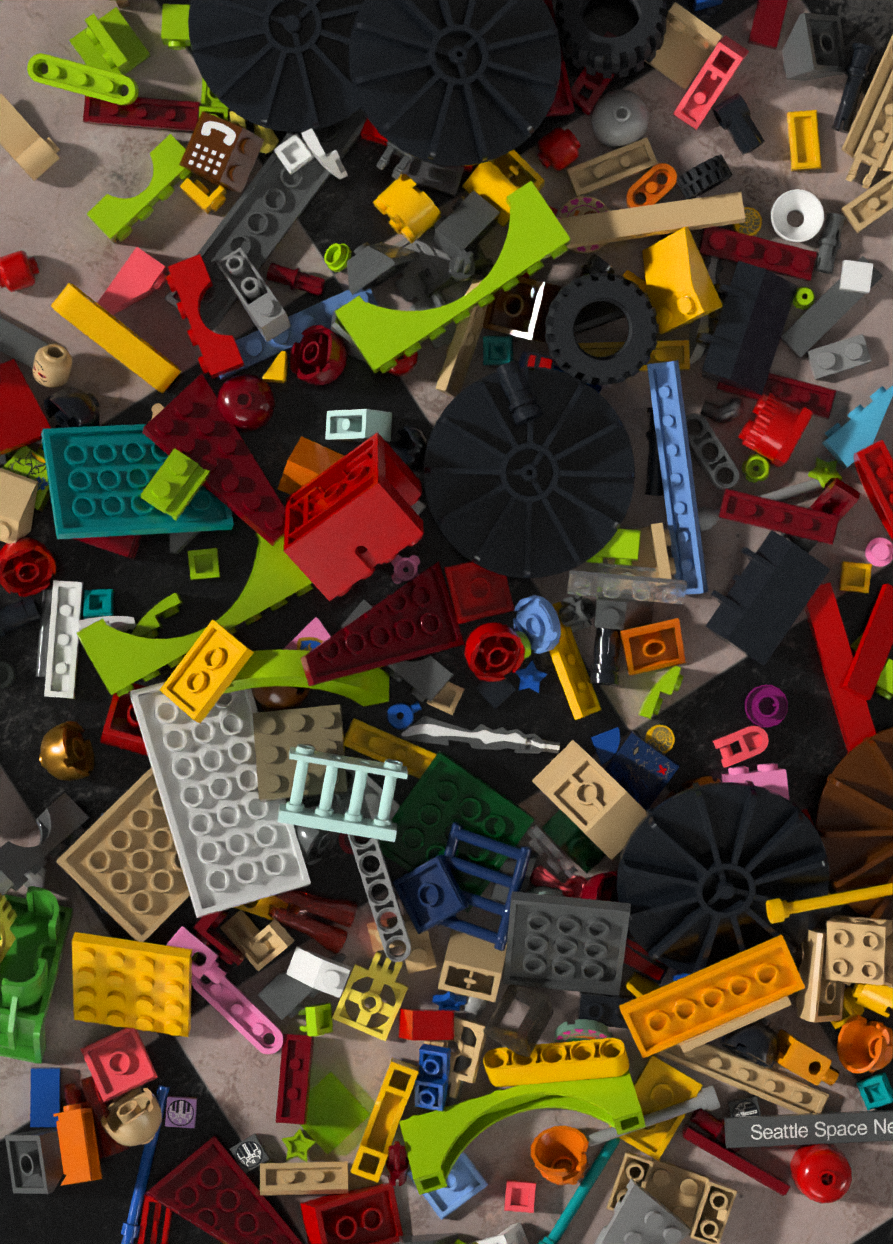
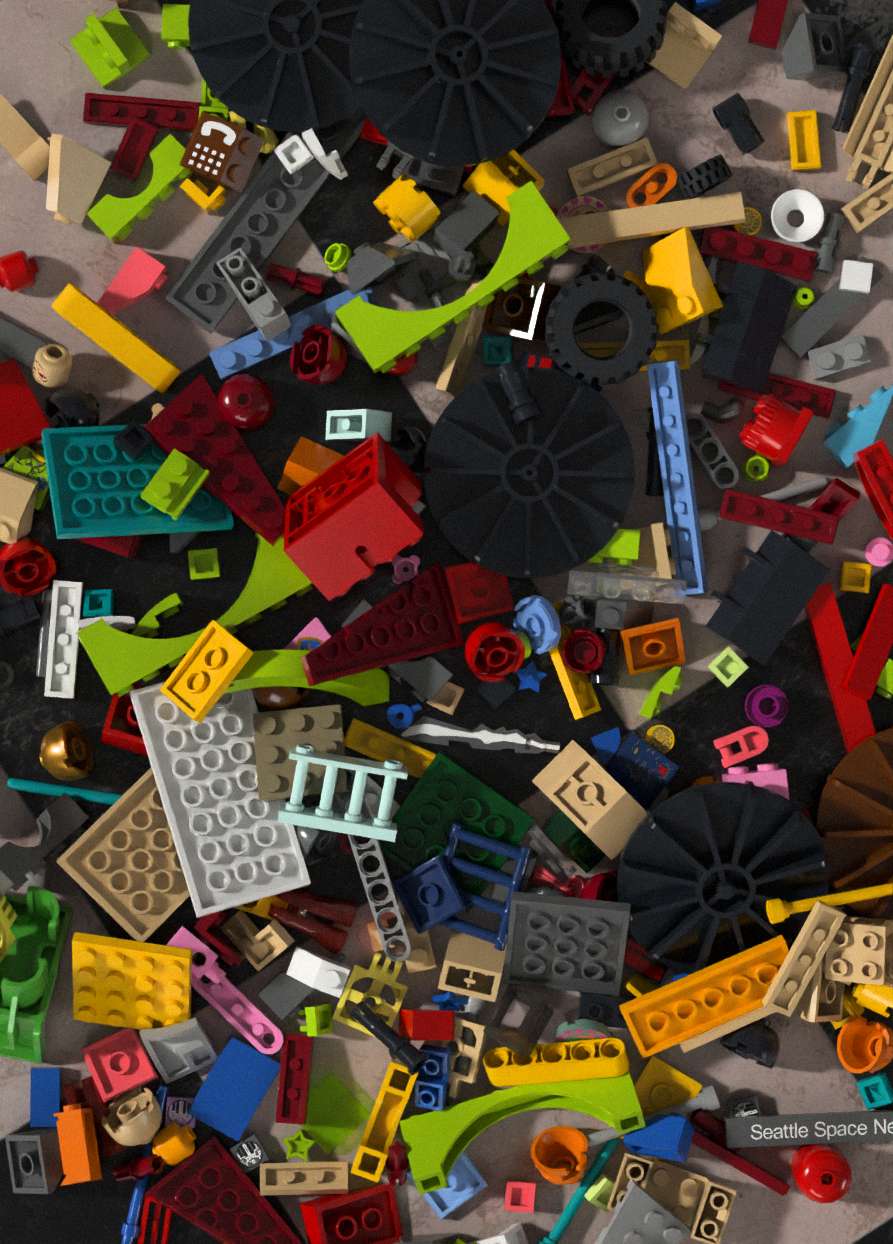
(58, 790): none -> teal piece
(72, 179): none -> tan slope
(82, 79): lime plate -> none
(134, 148): none -> dark red tile
(134, 440): none -> black tile
(138, 1168): none -> dark red axle
(174, 1143): none -> light orange head
(179, 1049): none -> light grey plate
(192, 282): red arch -> none
(234, 1088): none -> blue tile
(278, 370): yellow slope -> none
(399, 1046): none -> black pin
(558, 149): red head -> none
(584, 651): none -> dark red hair
(600, 1192): none -> yellowish green plate
(662, 1137): none -> blue slope
(710, 82): coral slope -> none
(727, 666): none -> yellowish green plate
(750, 1077): tan tile -> none
(803, 958): none -> tan plate
(805, 1060): light orange torso -> none
(824, 472): lime piece -> none

